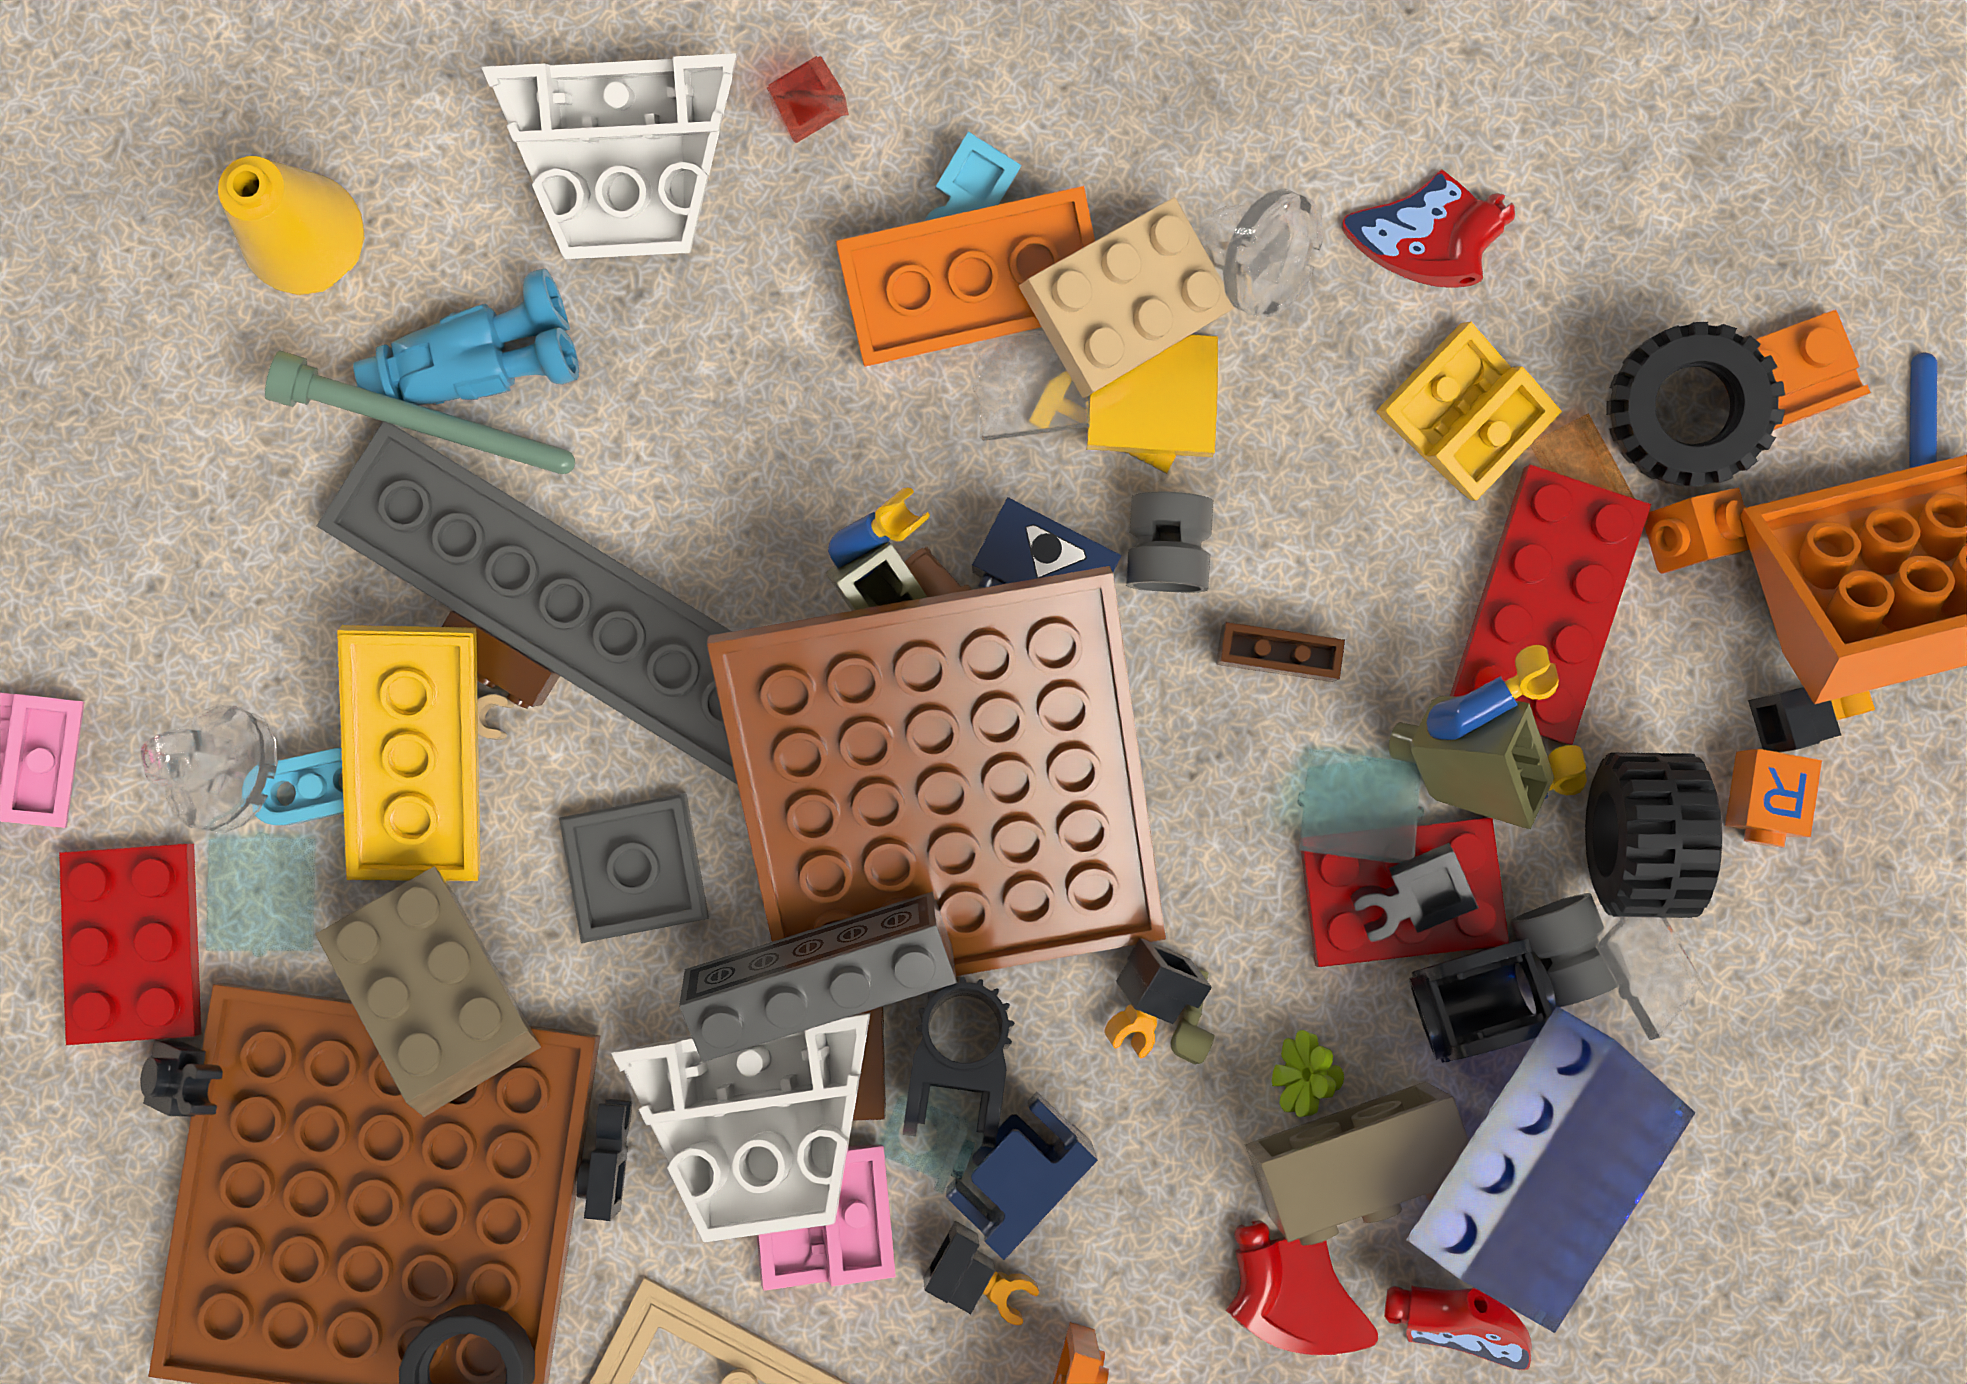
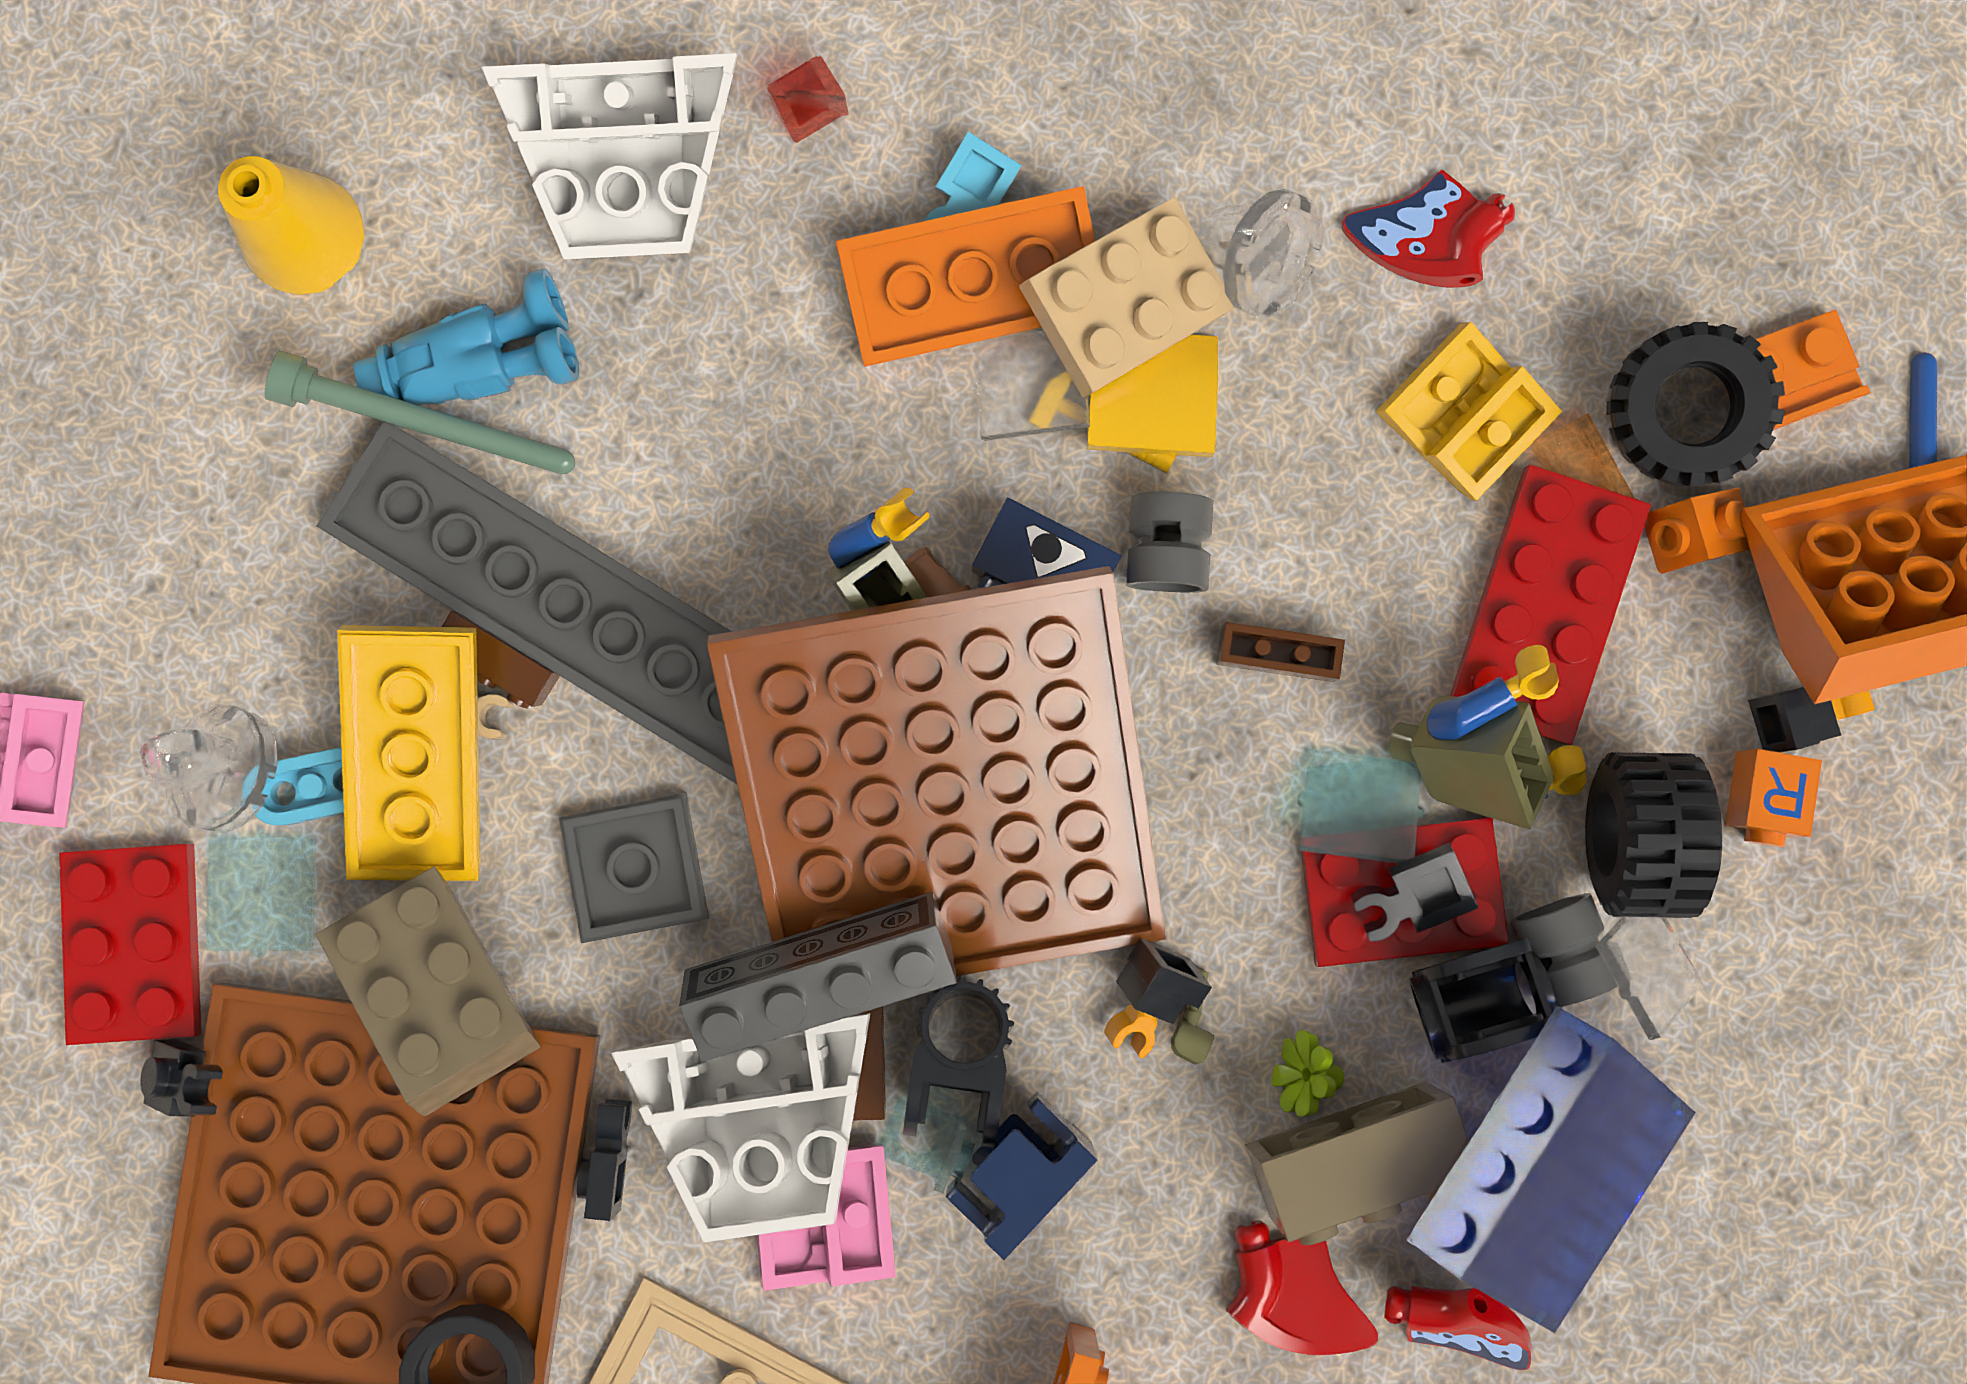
(963, 1274): black piece -> none

